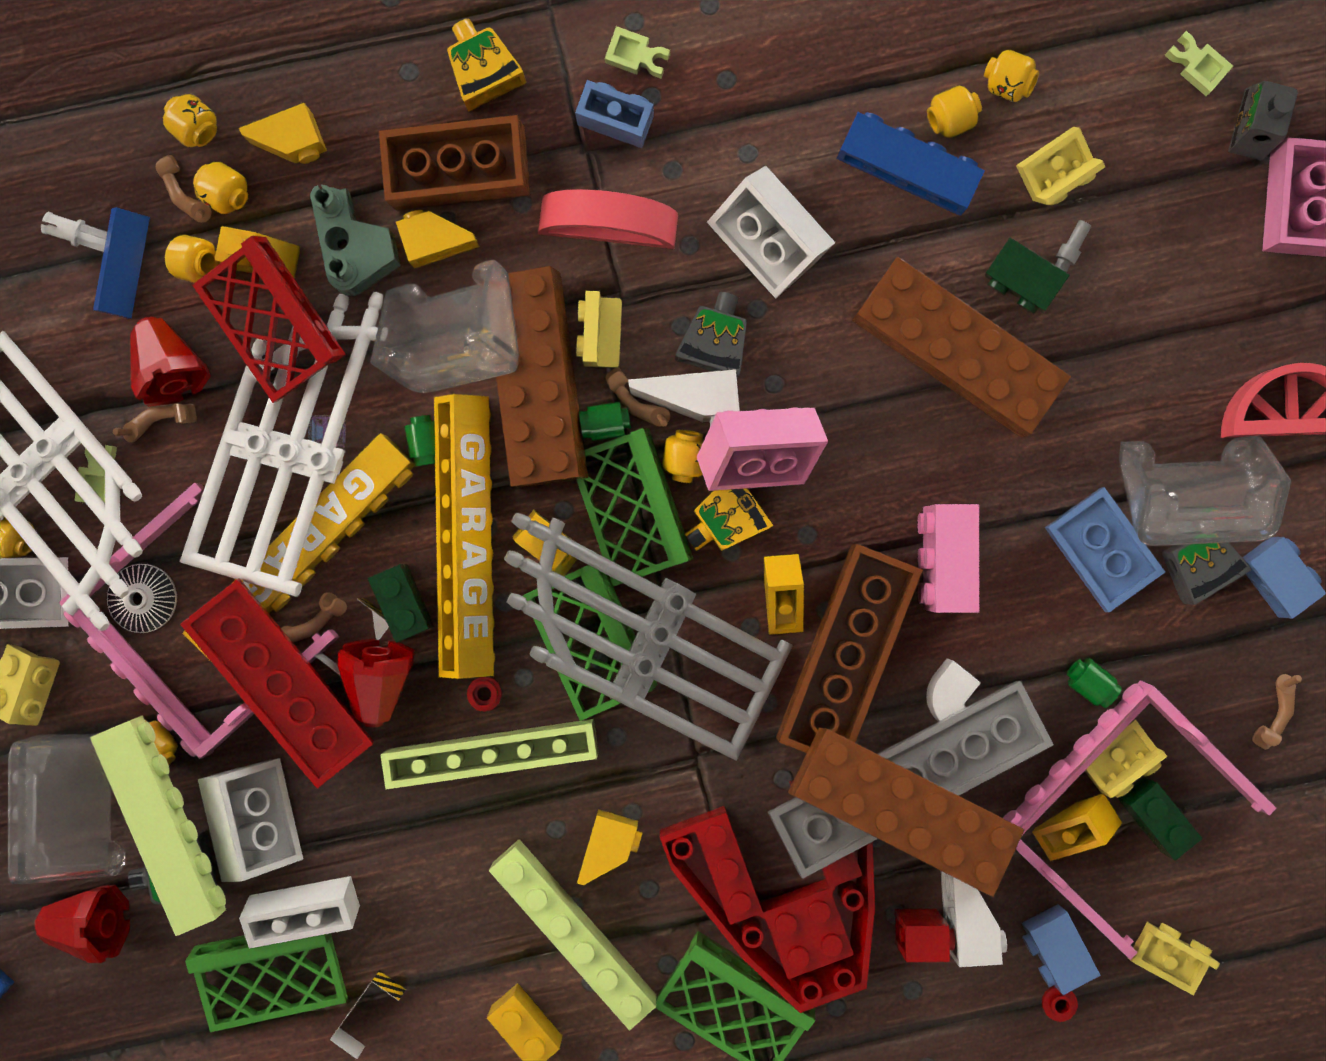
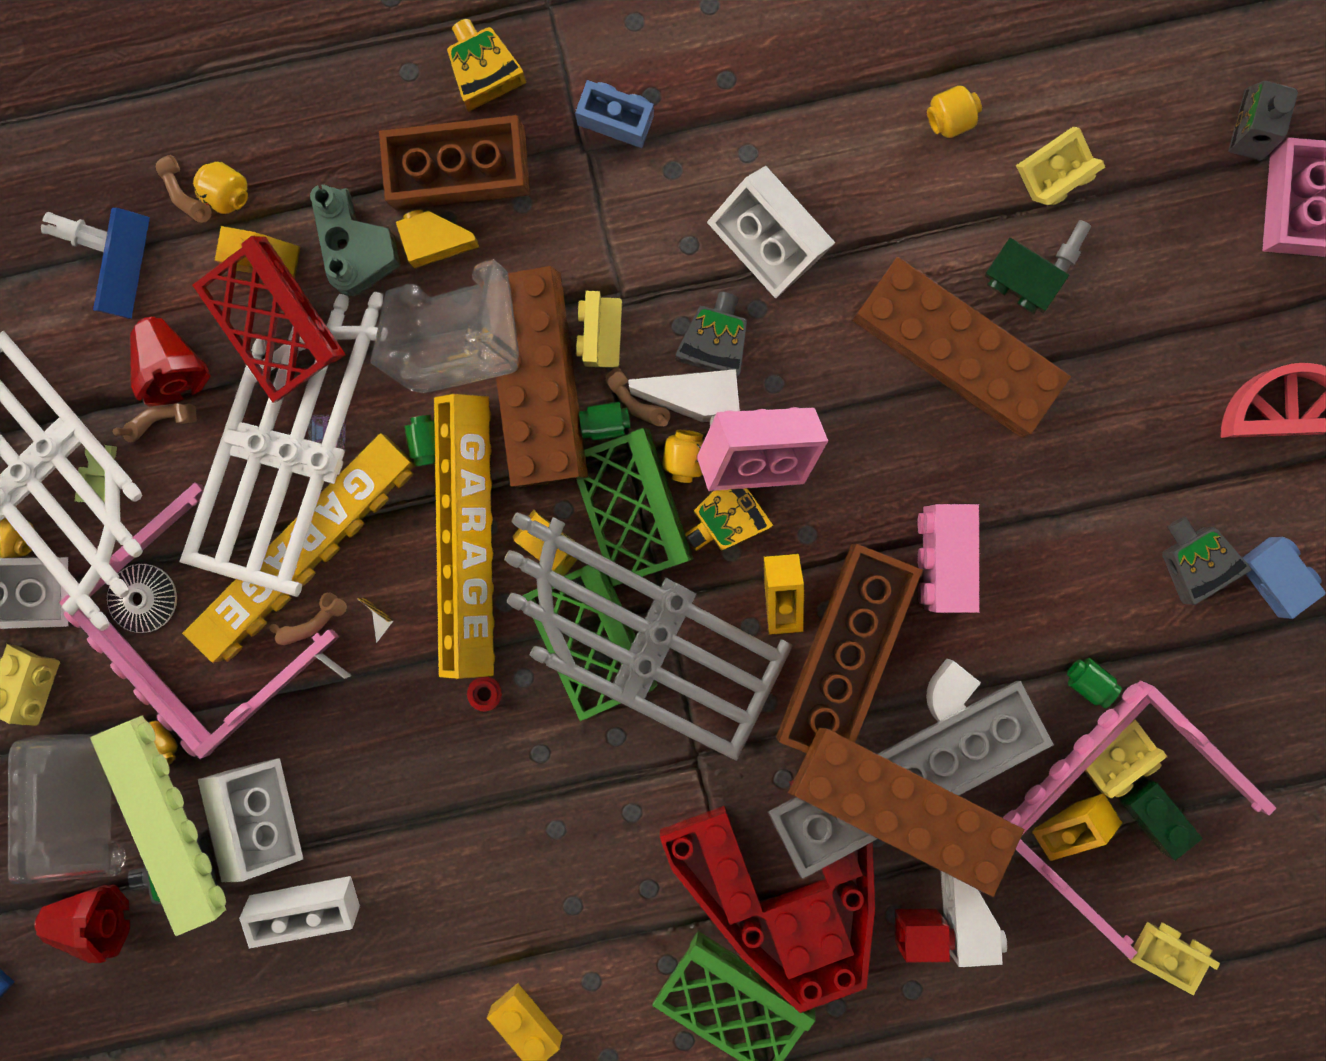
(190, 120): yellow head -> none
(190, 257): yellow head -> none
(235, 952): bright green fence -> none
(277, 683): red plate -> none
(288, 135): yellow slope -> none
(349, 1043): sticker -> none
(374, 678): red cone -> none
(401, 602): dark green brick -> none
(489, 754): yellowish green brick -> none
(574, 934): yellowish green brick -> none
(608, 218): coral window -> none
(609, 845): yellow slope -> none
(631, 51): yellowish green plate -> none
(910, 163): blue brick -> none
(1011, 75): yellow head -> none
(1049, 1001): red plate -> none
(1060, 950): medium blue brick -> none
(1104, 550): medium blue plate -> none
(1202, 66): yellowish green plate -> none
(1205, 501): clear windscreen -> none
(1285, 689): medium nougat piece -> none

